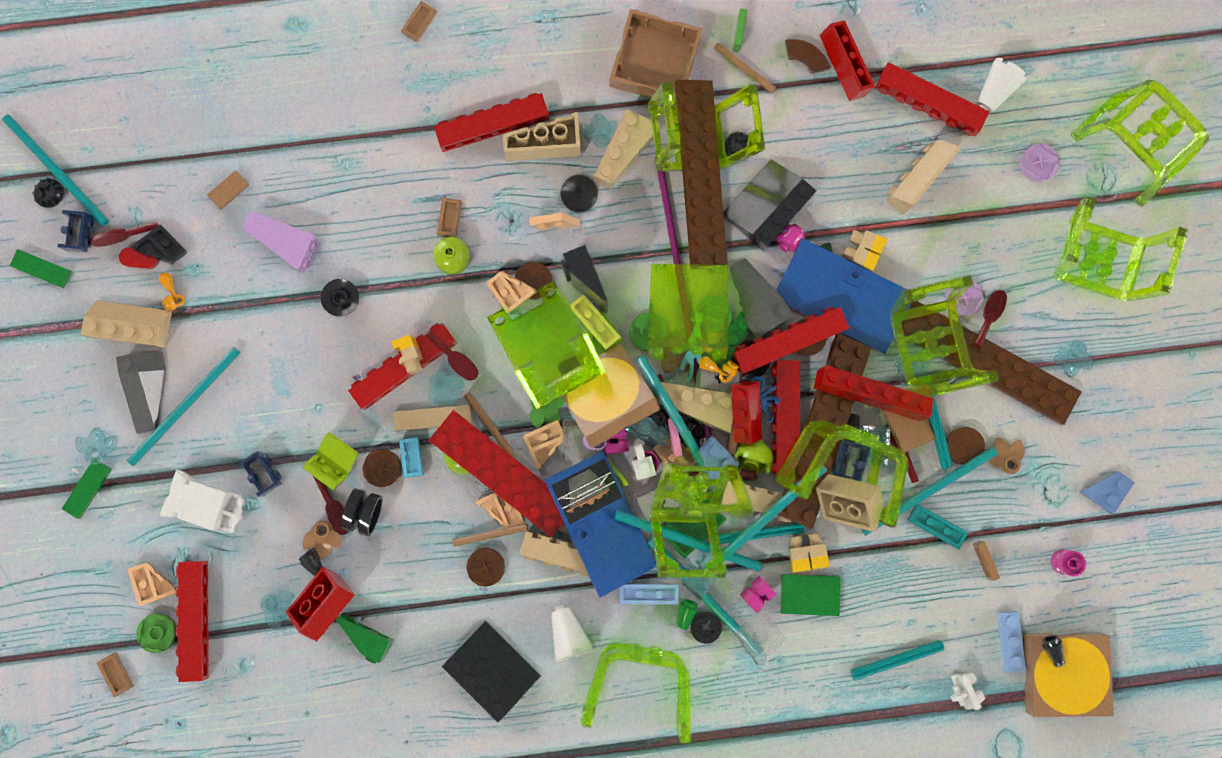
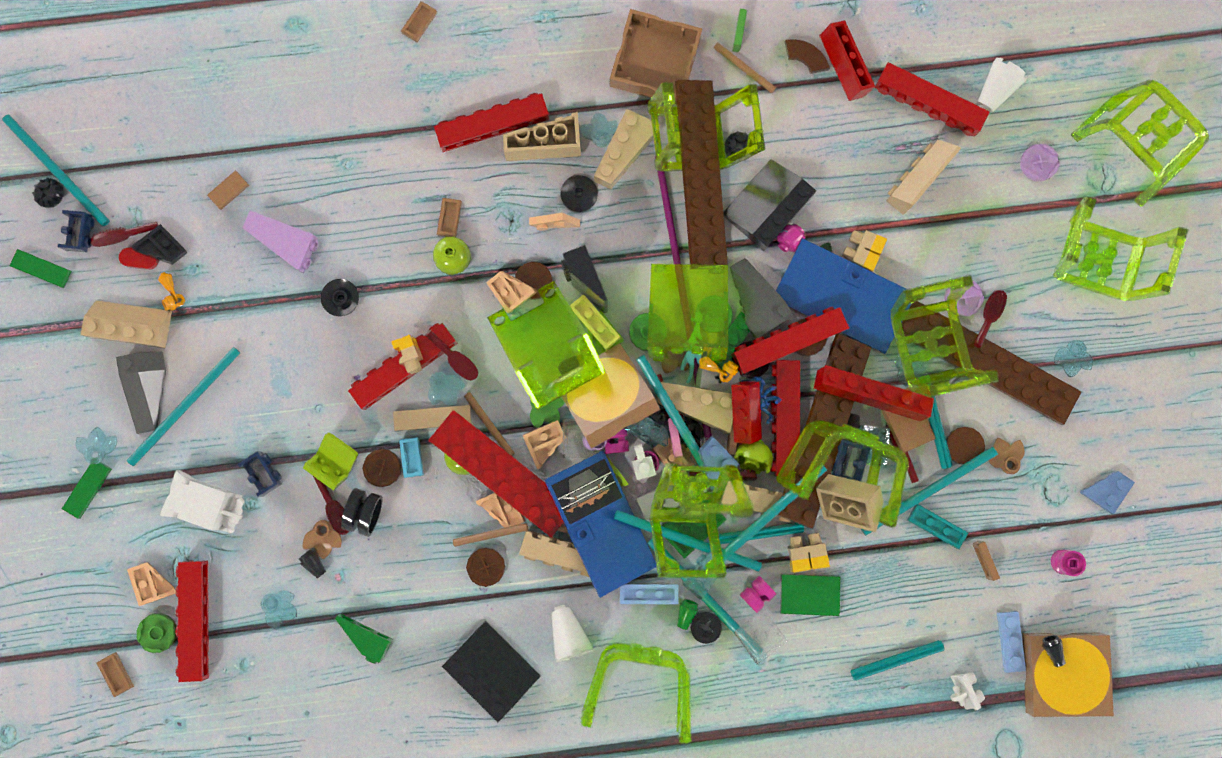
(320, 604): red brick -> none

